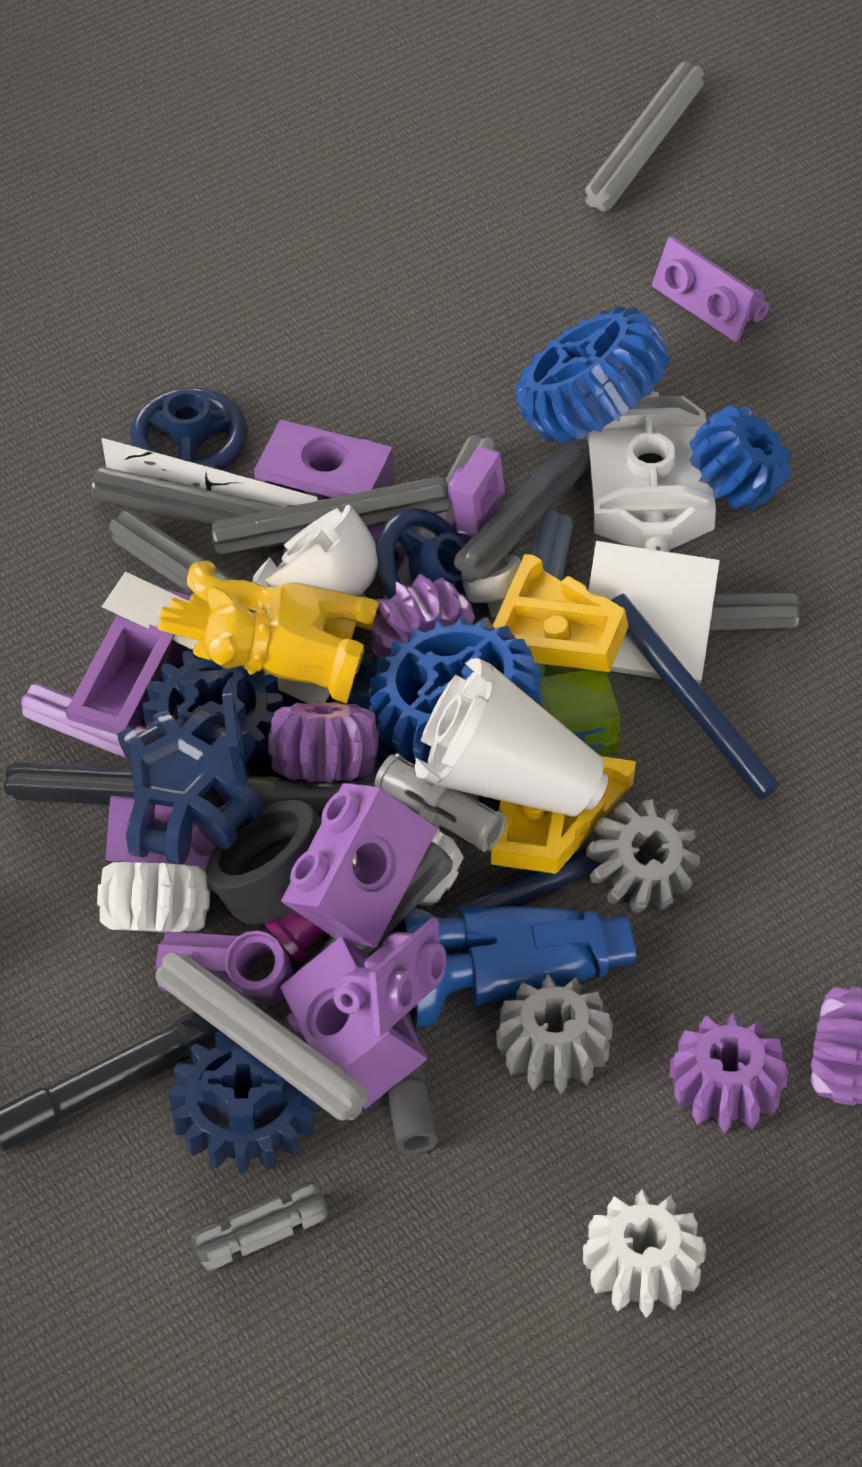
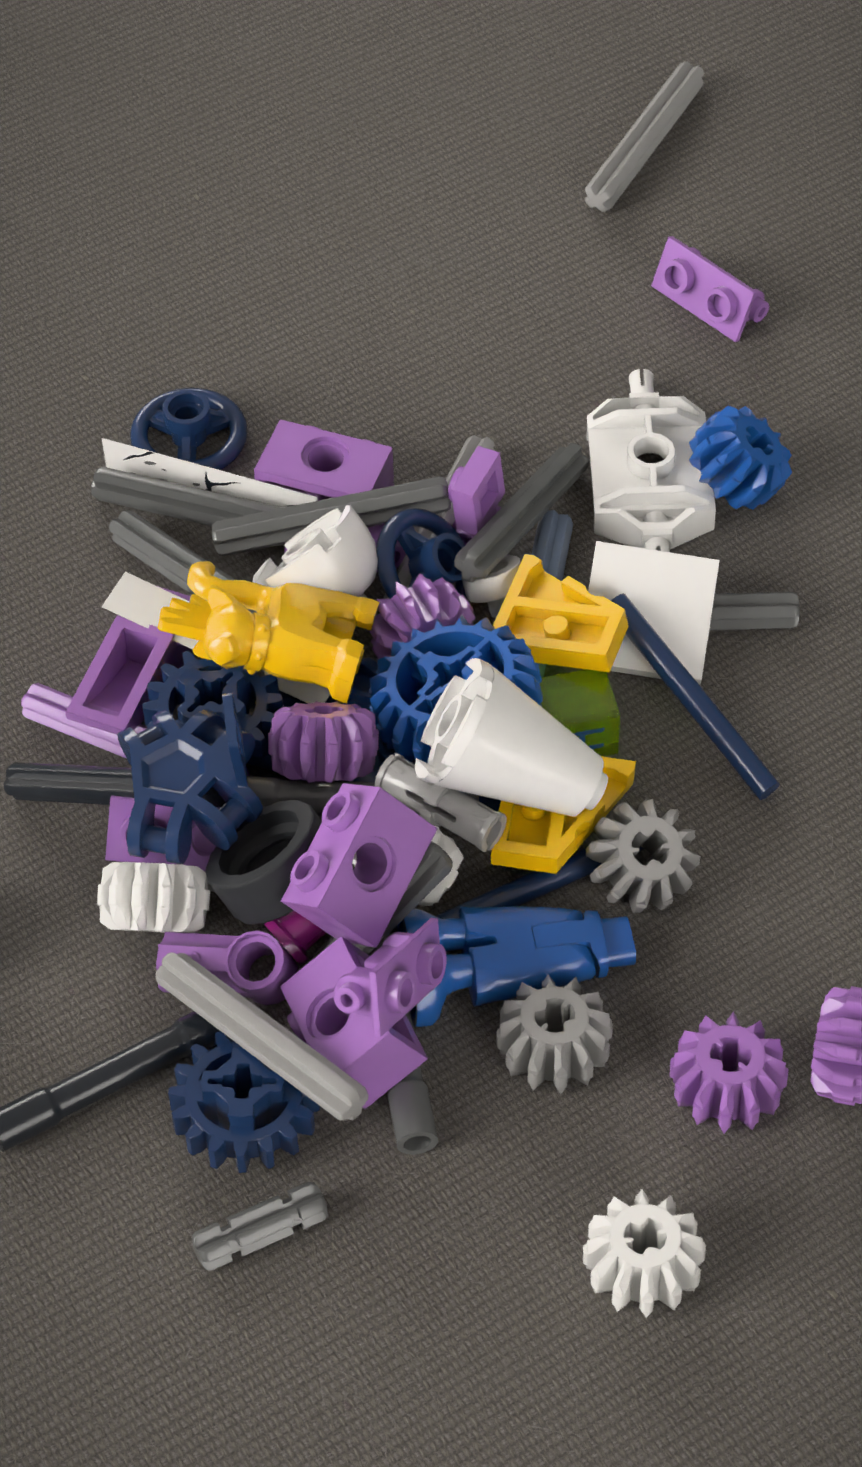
(592, 374): blue gear -> none

